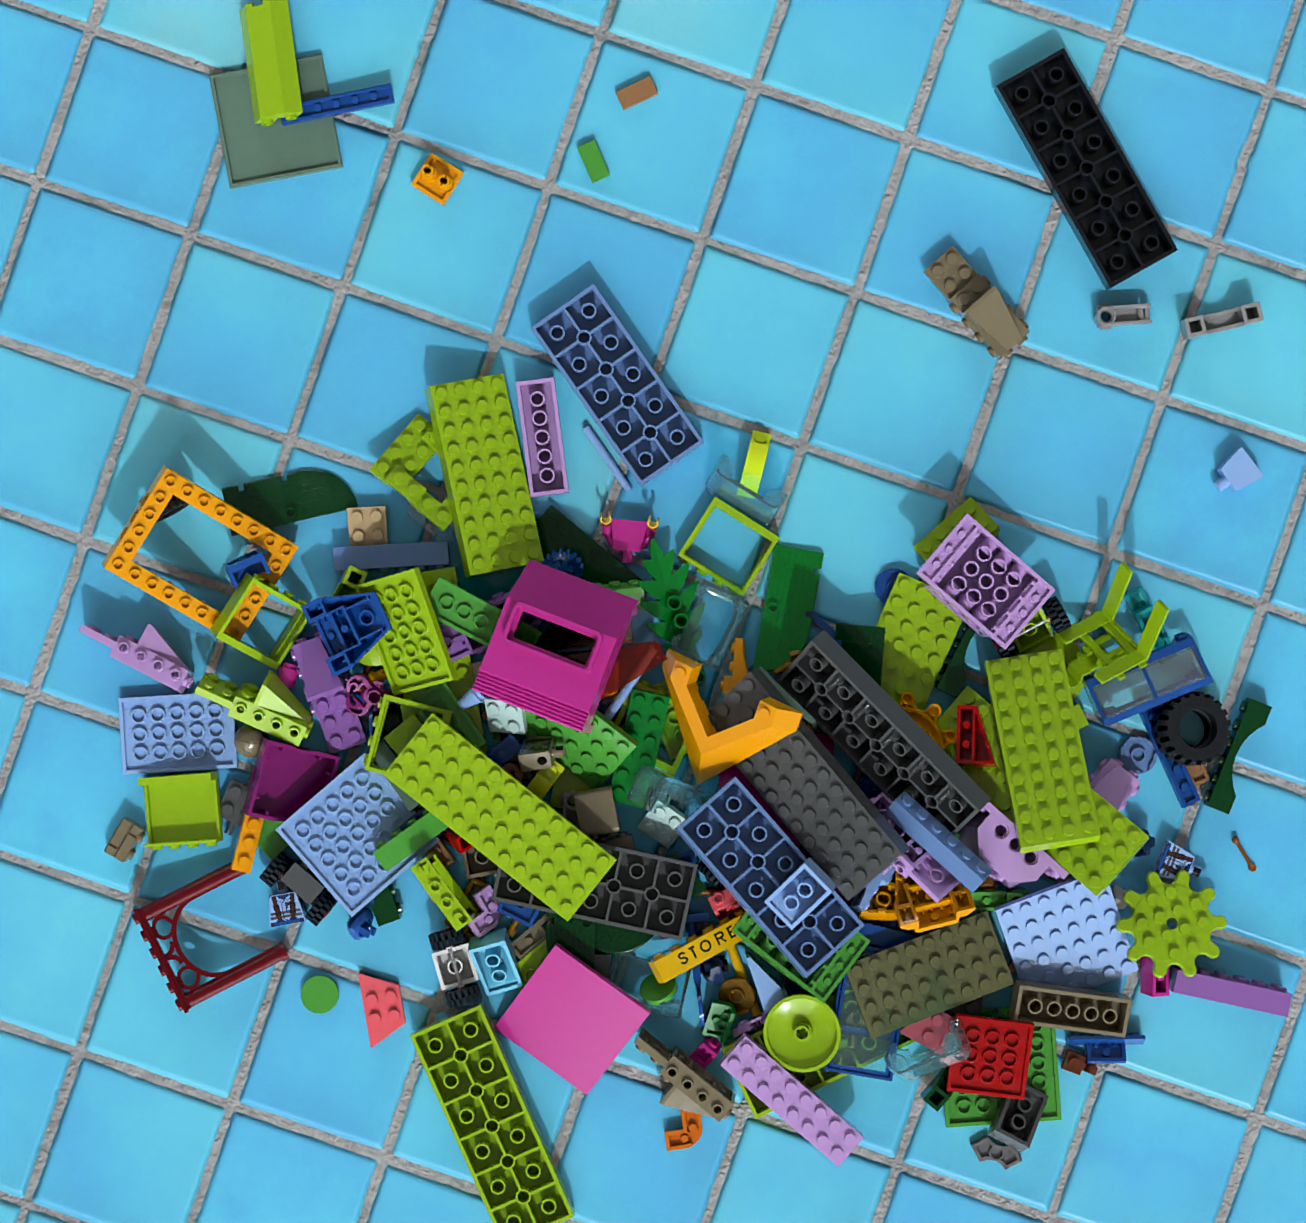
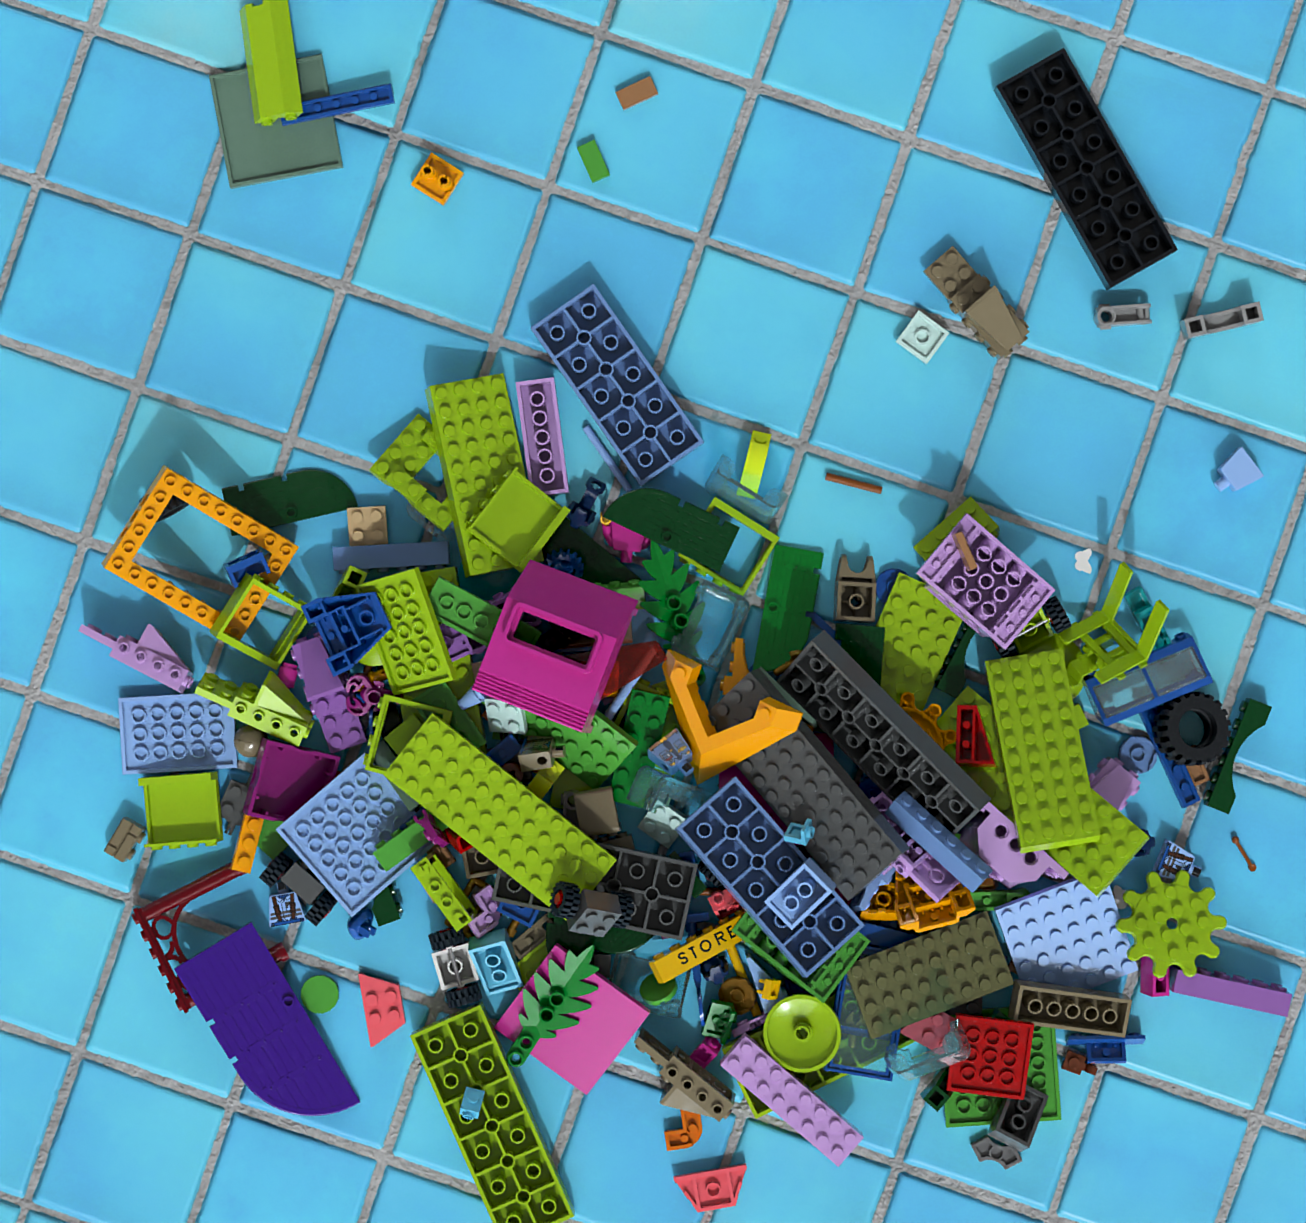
(265, 1027): none -> dark purple door
(432, 831): none -> magenta plate
(471, 1103): none -> medium azure bracket
(516, 519): none -> lime panel
(553, 1002): none -> green plant
(581, 512): none -> dark blue piece
(590, 910): none -> brick
(672, 754): none -> medium blue torso
(683, 530): none -> dark green door
(712, 1187): none -> coral wing
(770, 989): none -> yellow tile
(799, 833): none -> medium azure bracket
(853, 483): none -> dark orange bar
(858, 586): none -> dark tan brick
(922, 337): none -> light aqua plate
(964, 551): none -> medium nougat tile
(1082, 561): none -> white sticker

